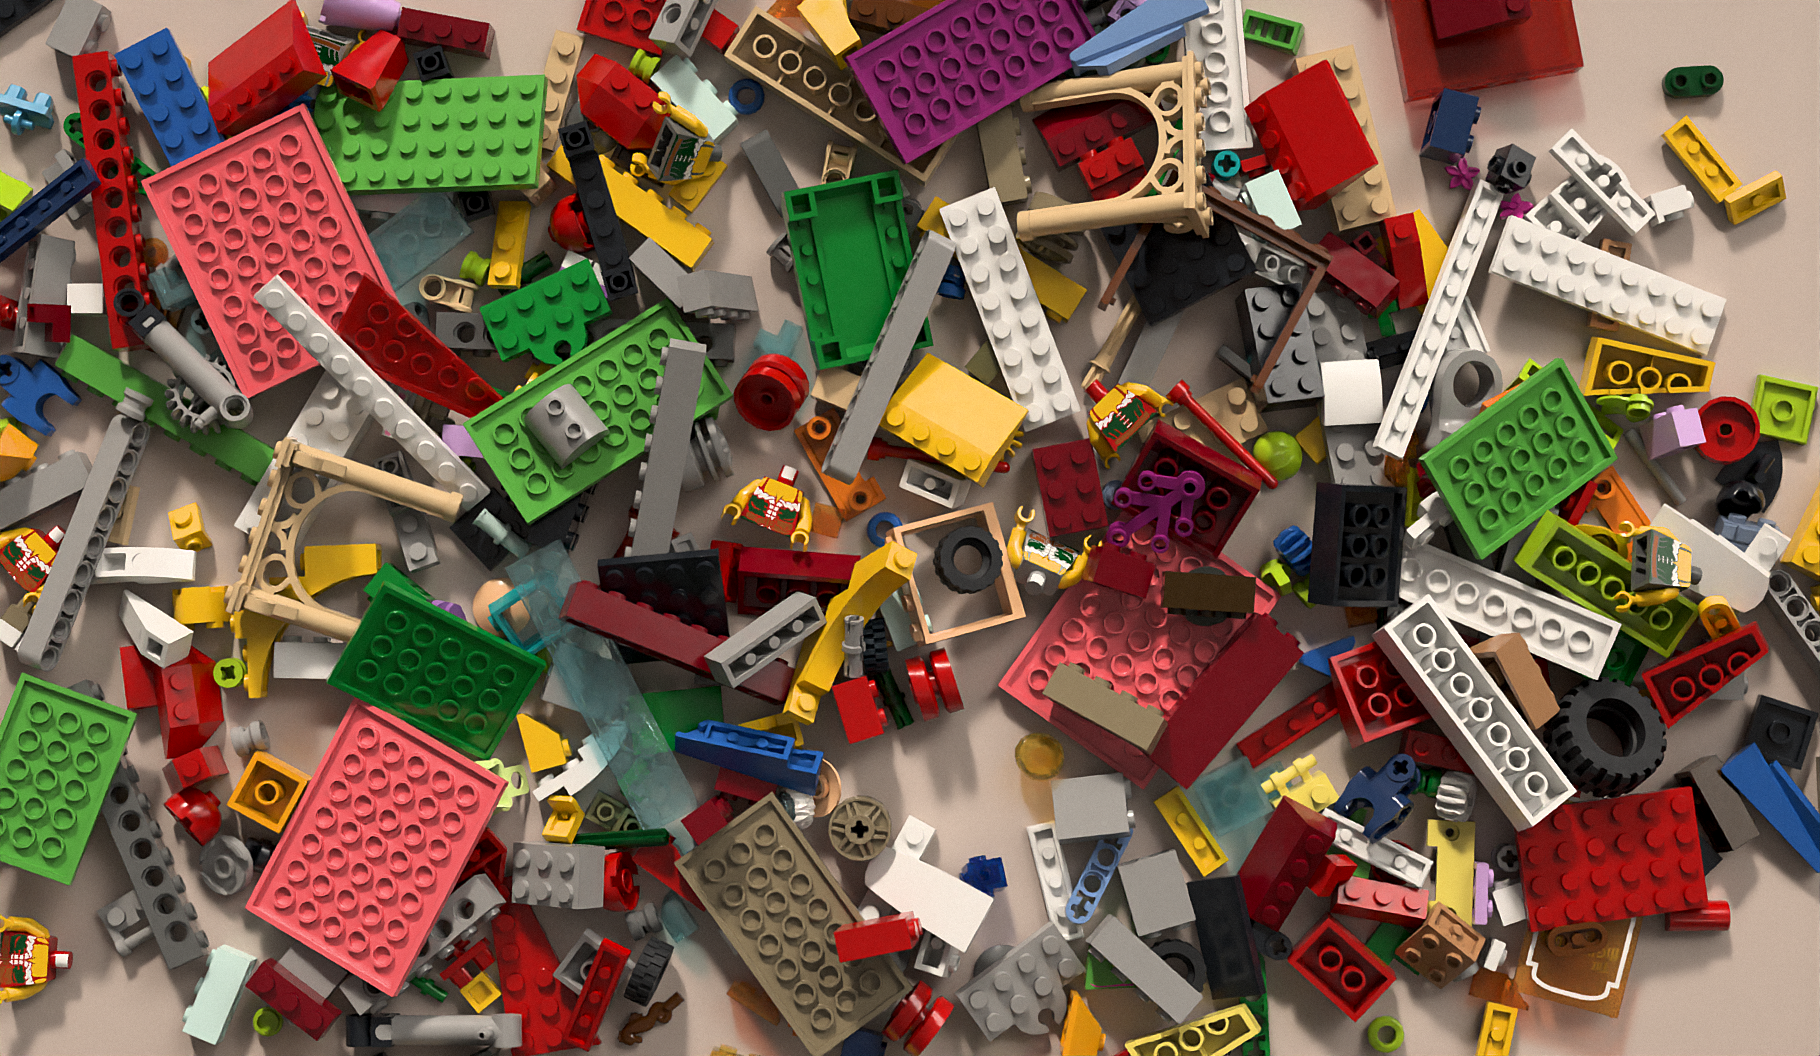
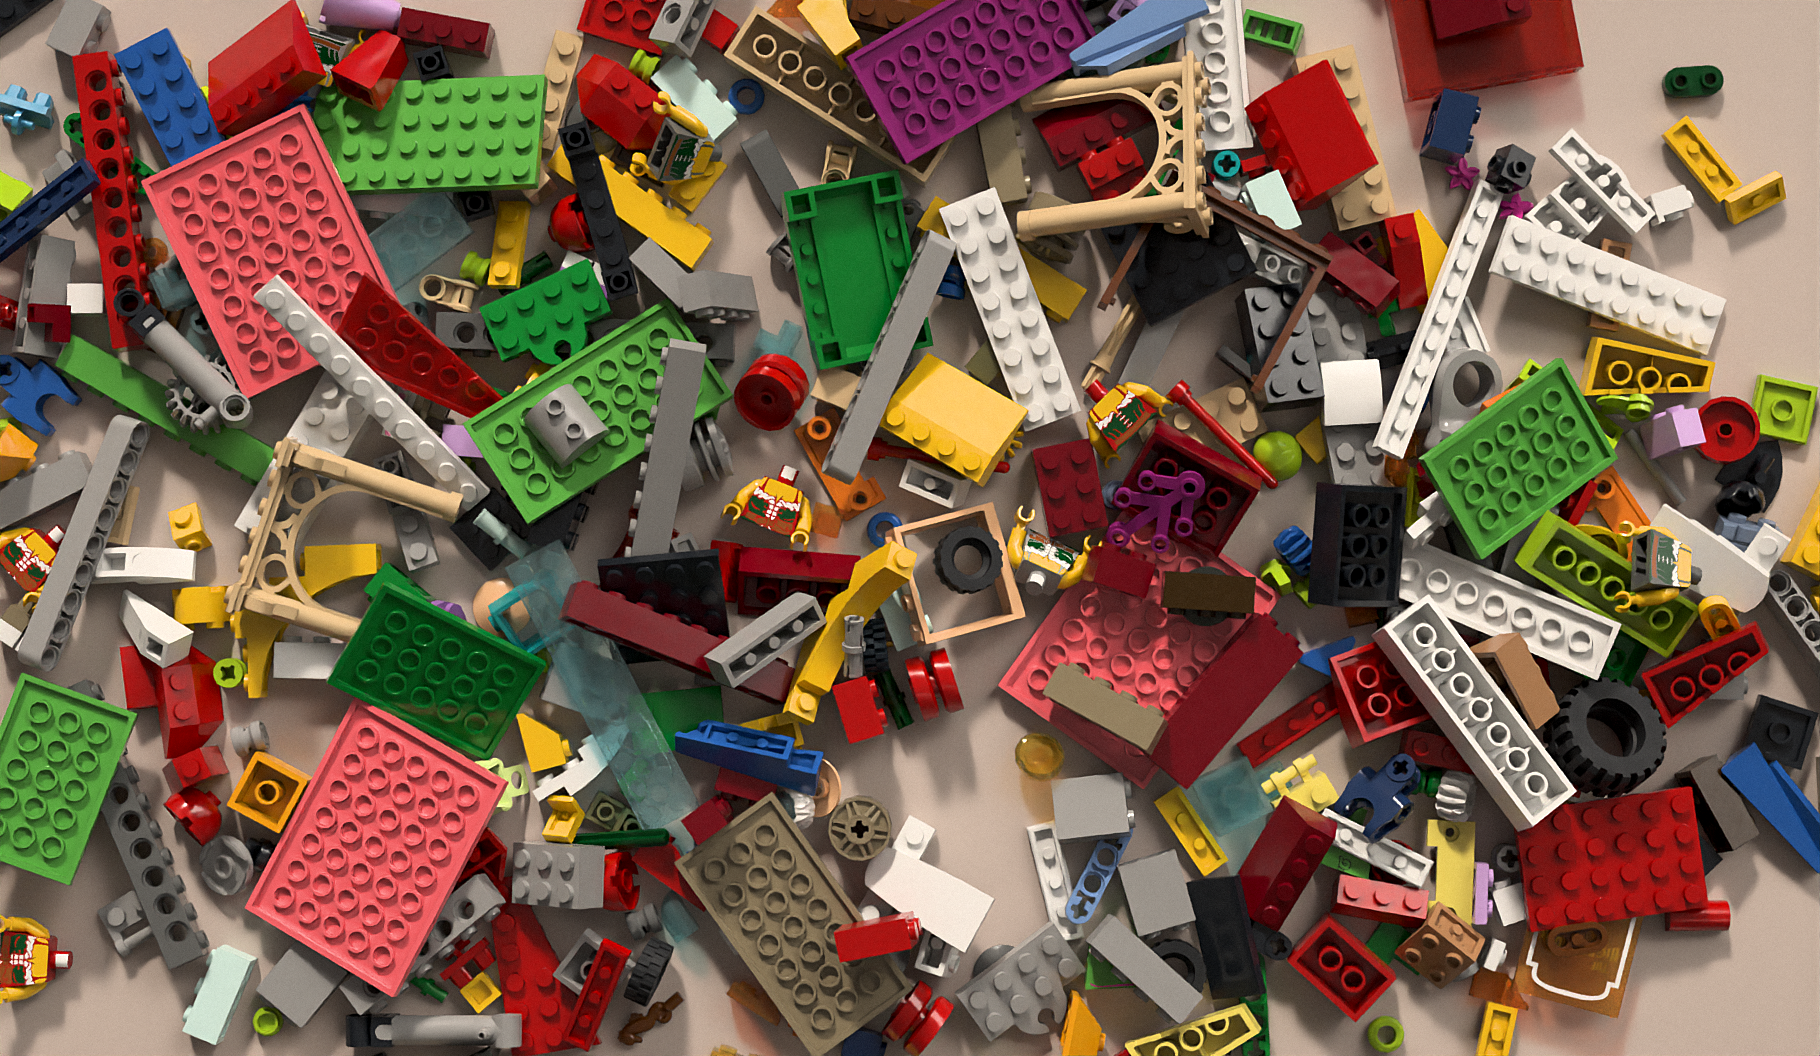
(134, 404): light grey wheel -> none
(293, 999): dark red brick -> none
(989, 869): clear blue brick -> none
(1330, 871): red piece -> none

